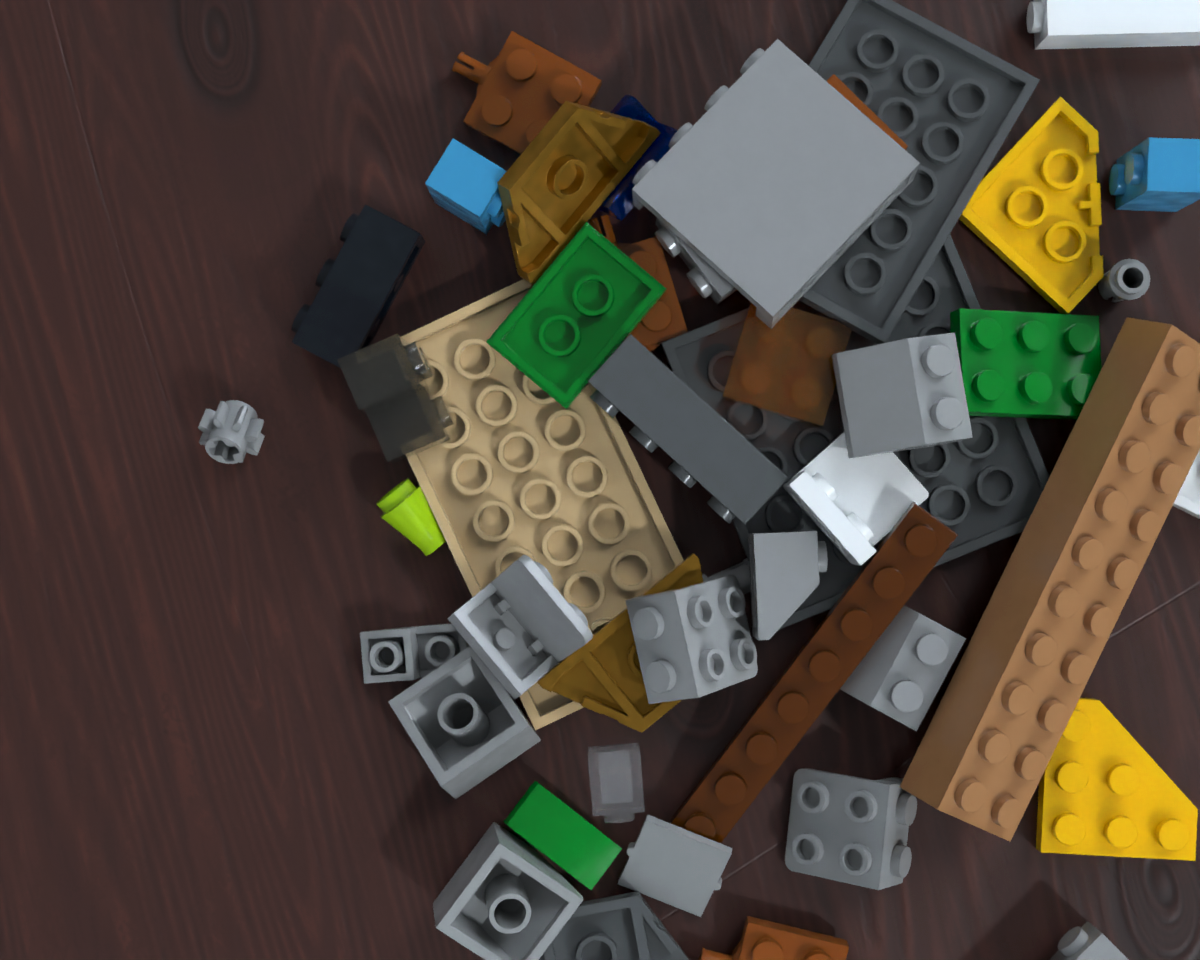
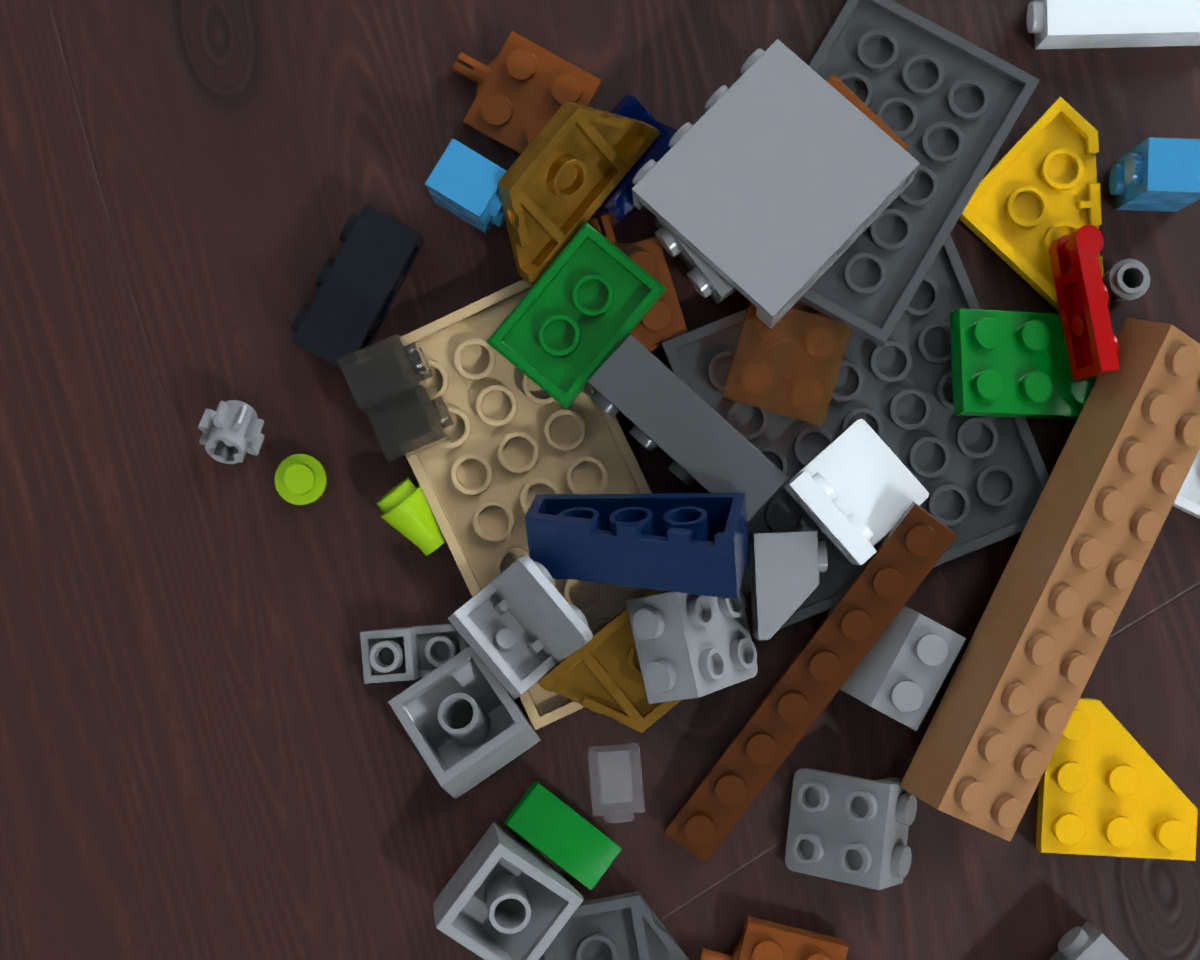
(300, 479): none -> lime plate
(643, 540): none -> dark blue wedge
(674, 865): light grey piece -> none
(902, 395): light grey slope -> none
(1084, 303): none -> red plate

